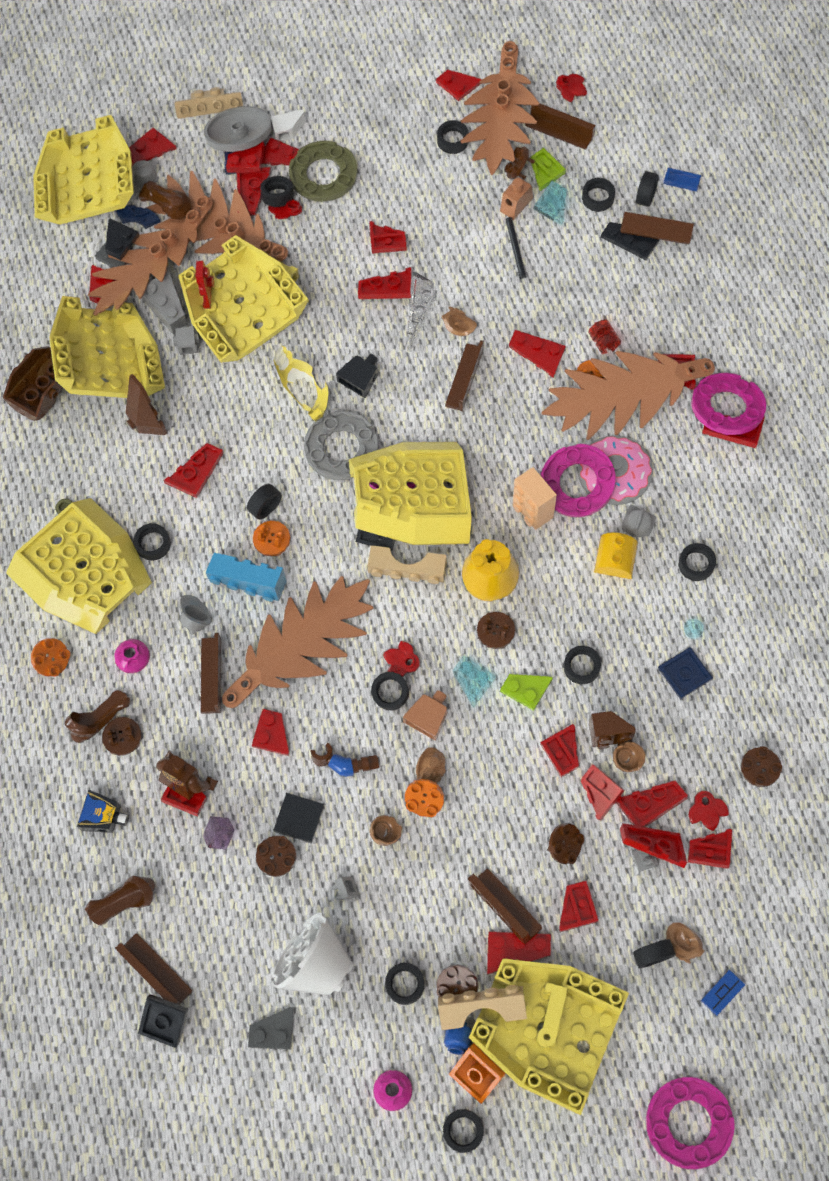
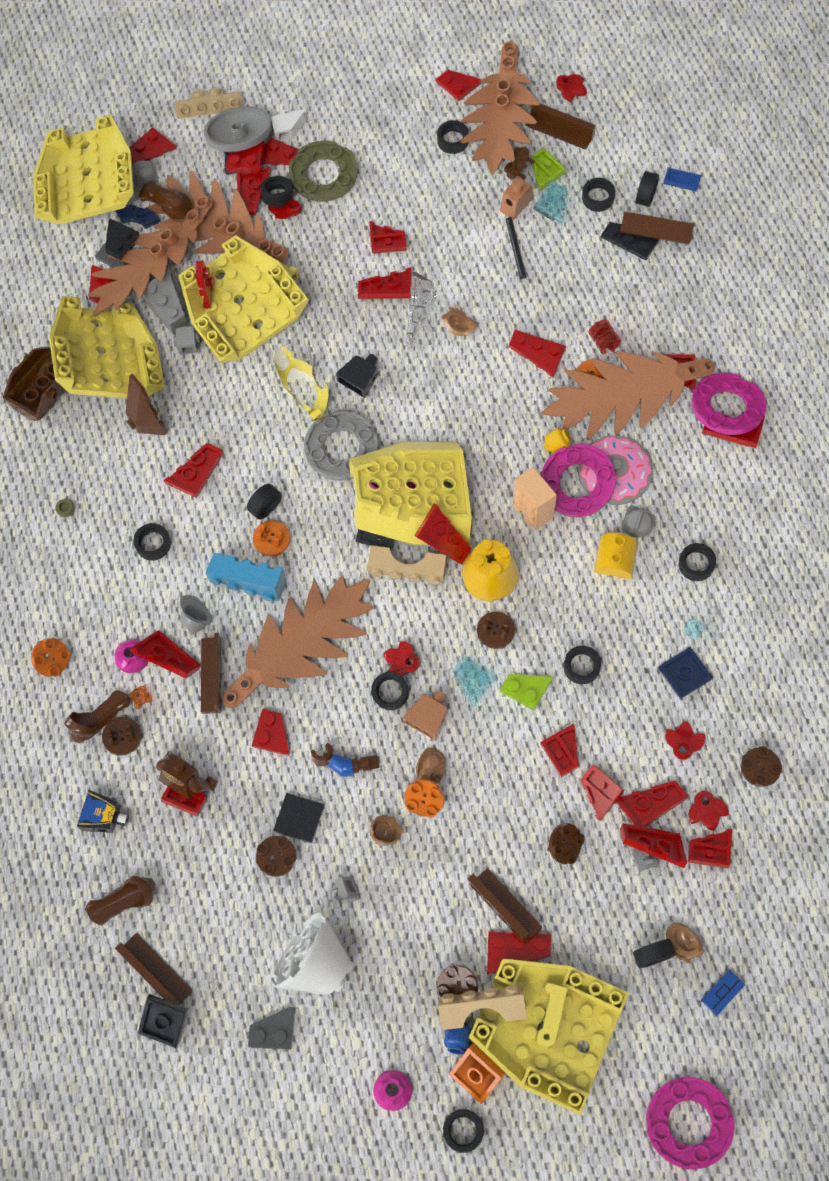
(74, 594): light yellow wedge -> none
(140, 691): none -> clear orange plate
(166, 654): none -> red wing
(218, 832): clear purple panel -> none
(389, 983): black tyre -> none
(440, 534): none -> red wing
(464, 376): reddish brown panel -> none
(556, 440): none -> yellow head
(577, 907): red wing -> none
(609, 729): reddish brown slope -> none
(633, 752): medium nougat hair -> none
(684, 738): none -> red plate

